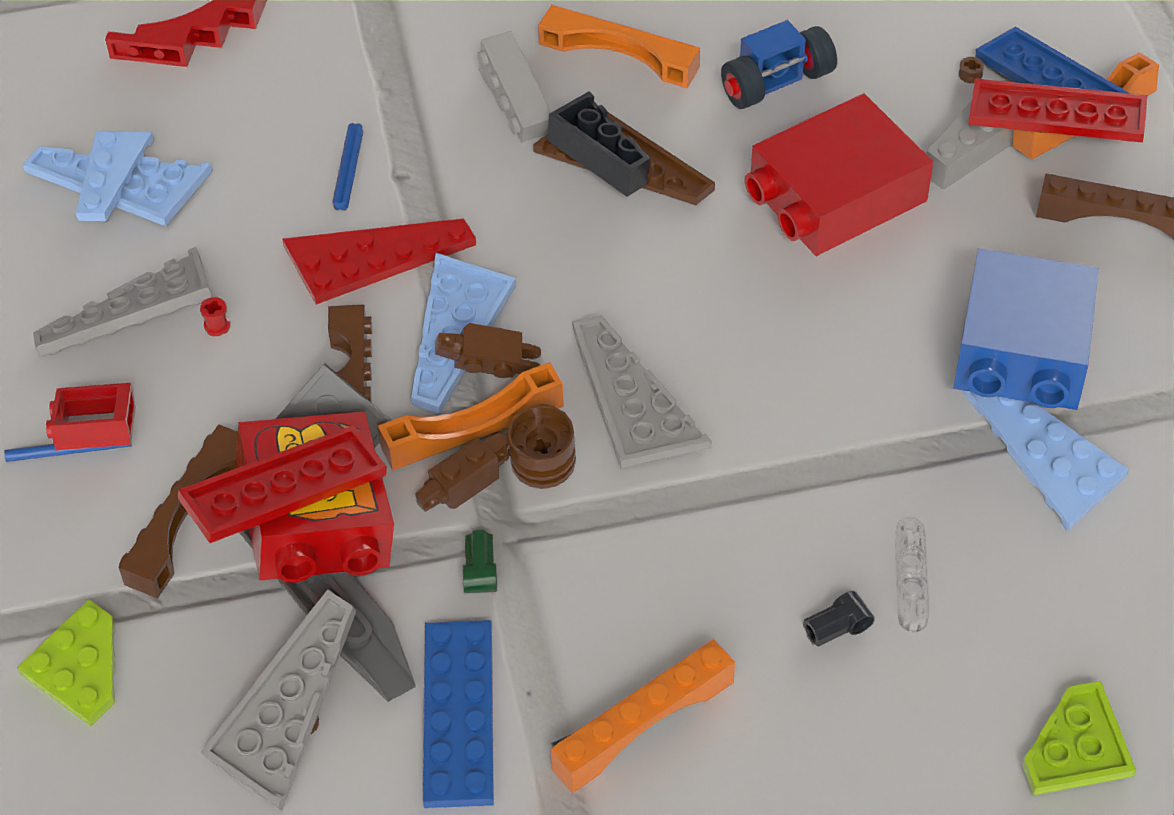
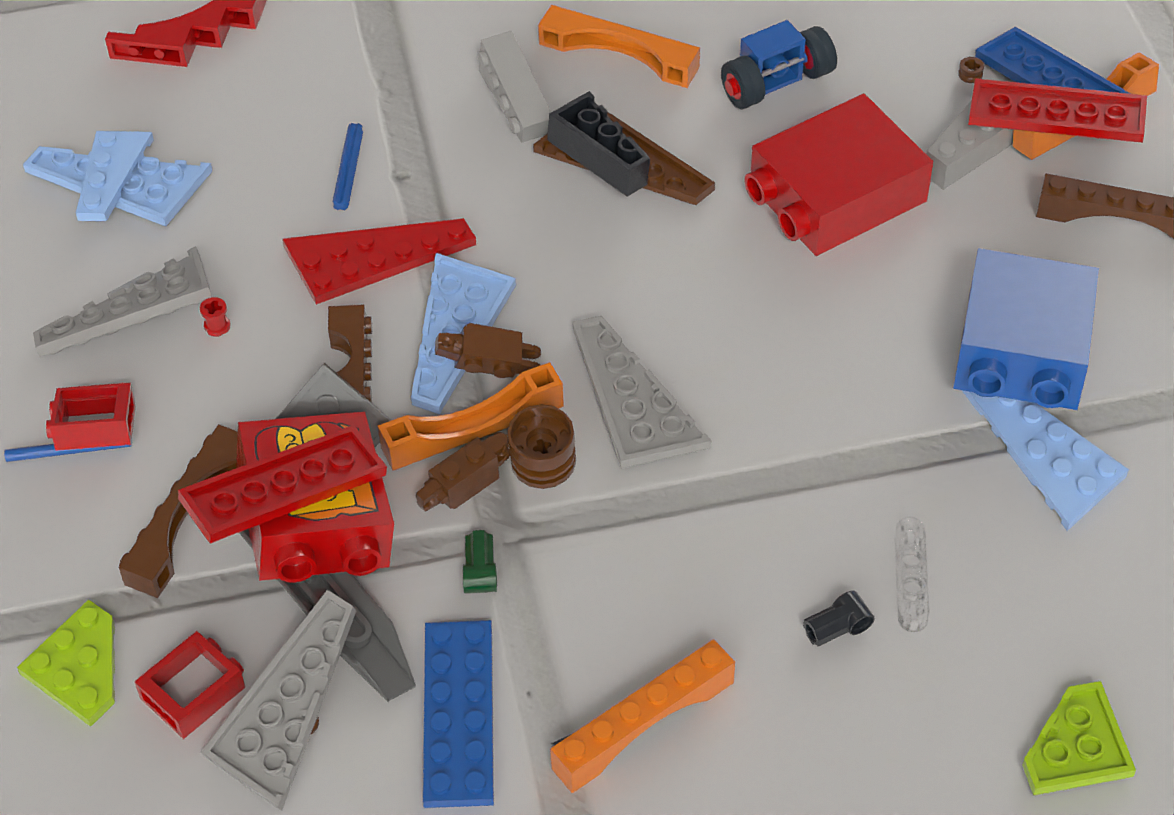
(200, 709): none -> red window

